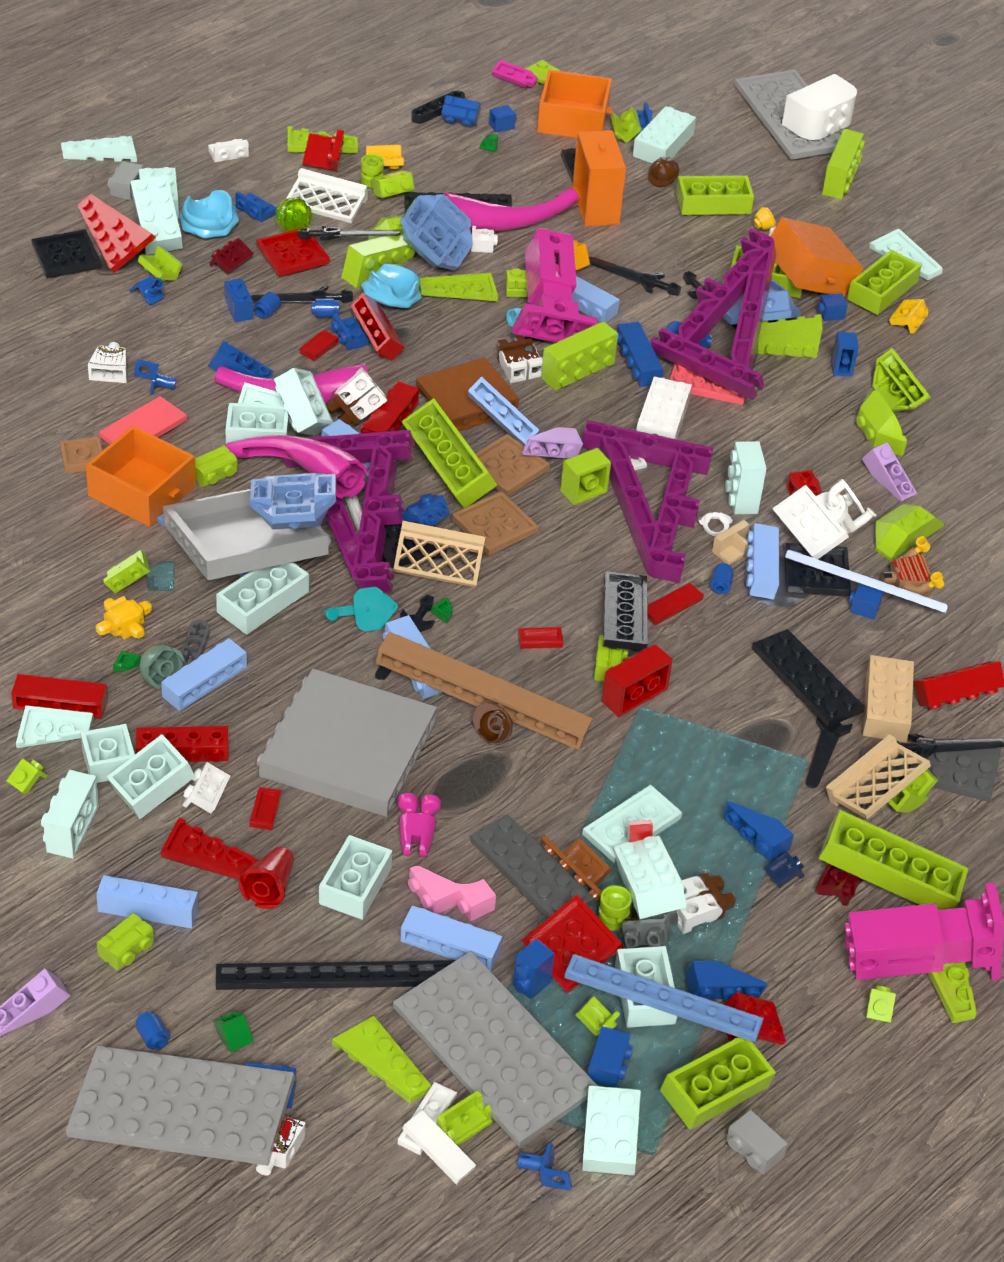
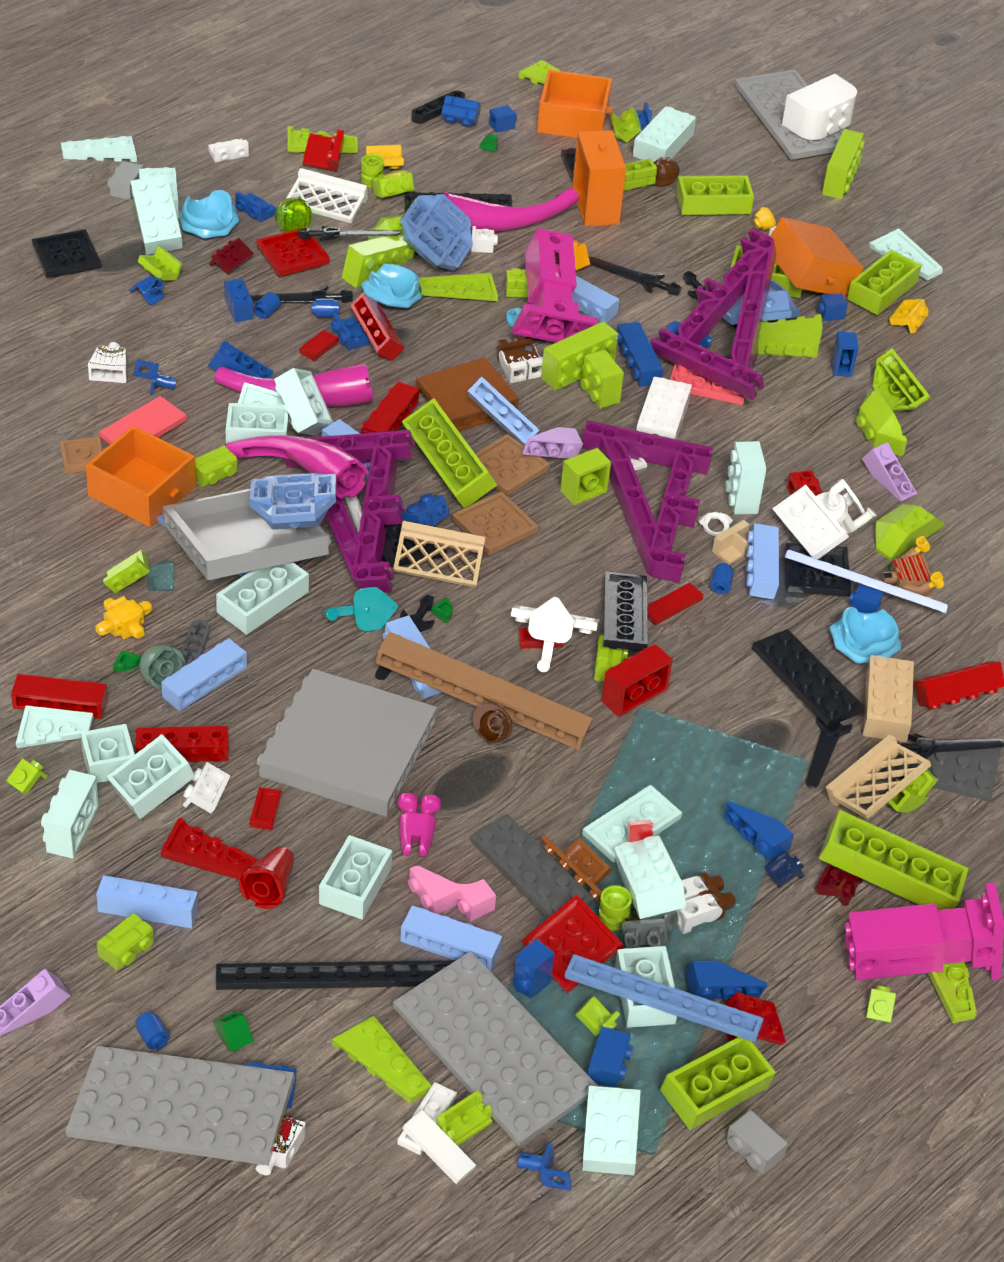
(113, 232): wing -> none
(356, 397): white hips -> none
(514, 74): dark pink hinge -> none
(552, 624): none -> white plate
(602, 378): none -> lime brick
(639, 174): none -> lime brick
(866, 634): none -> medium azure piece

